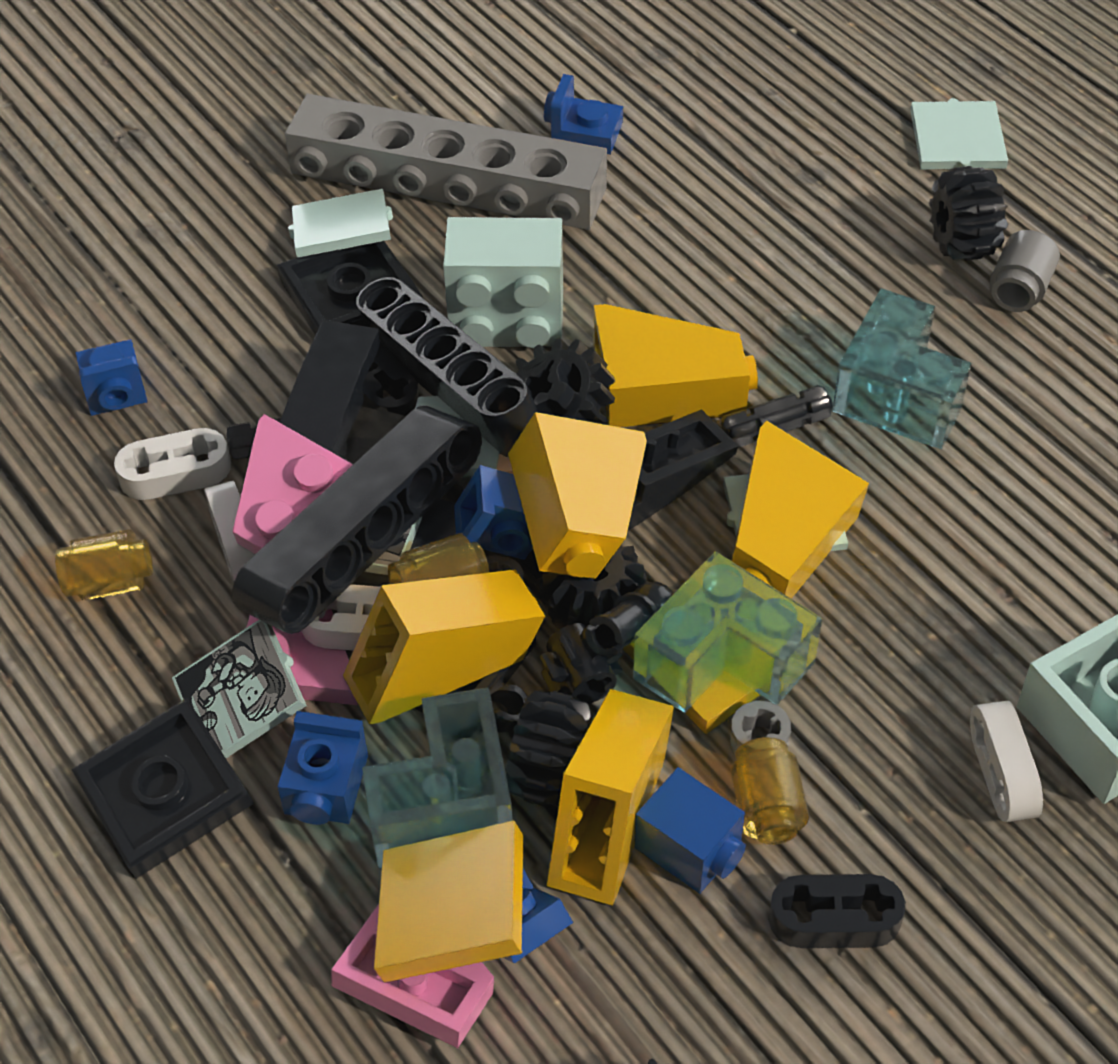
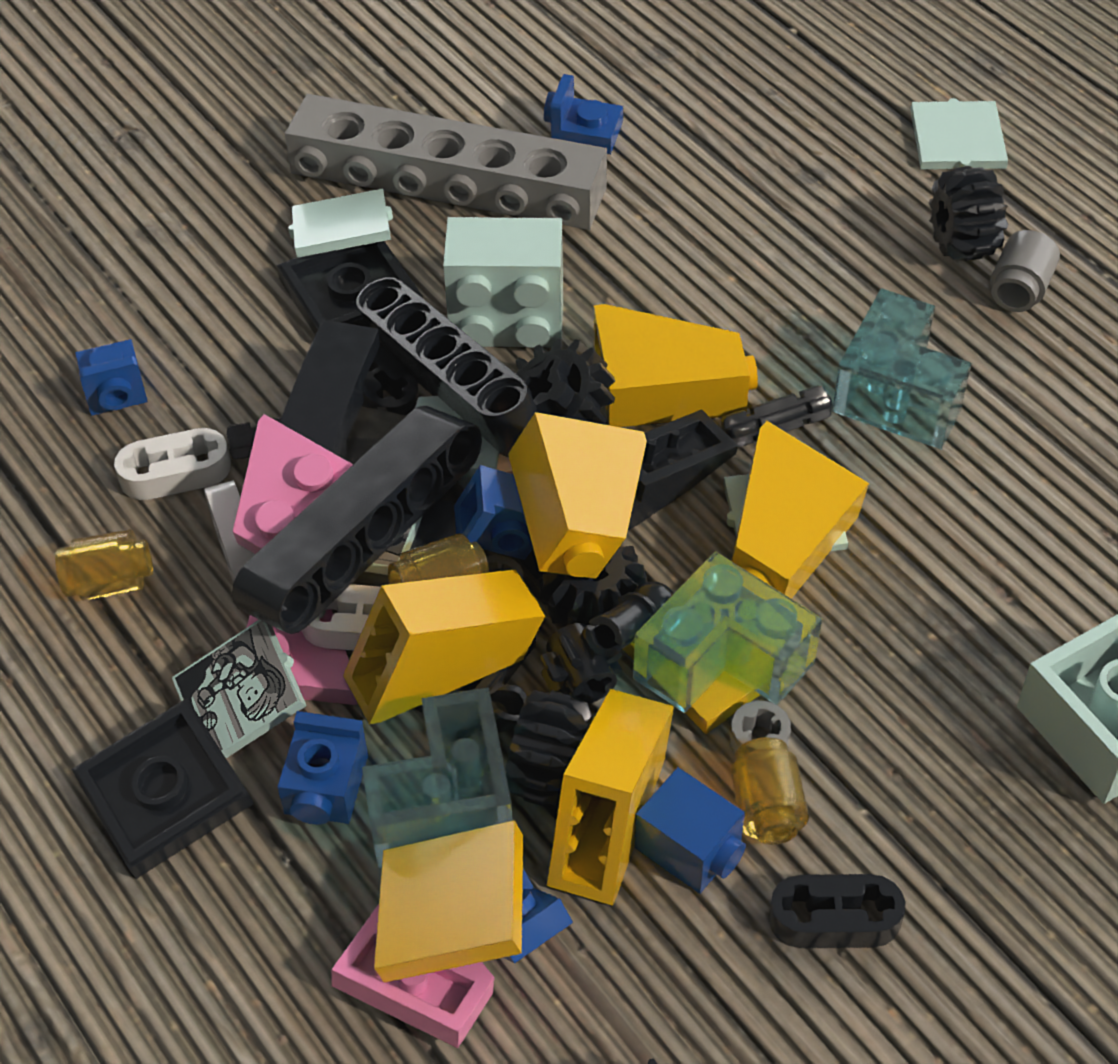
(1006, 761): white beam -> none

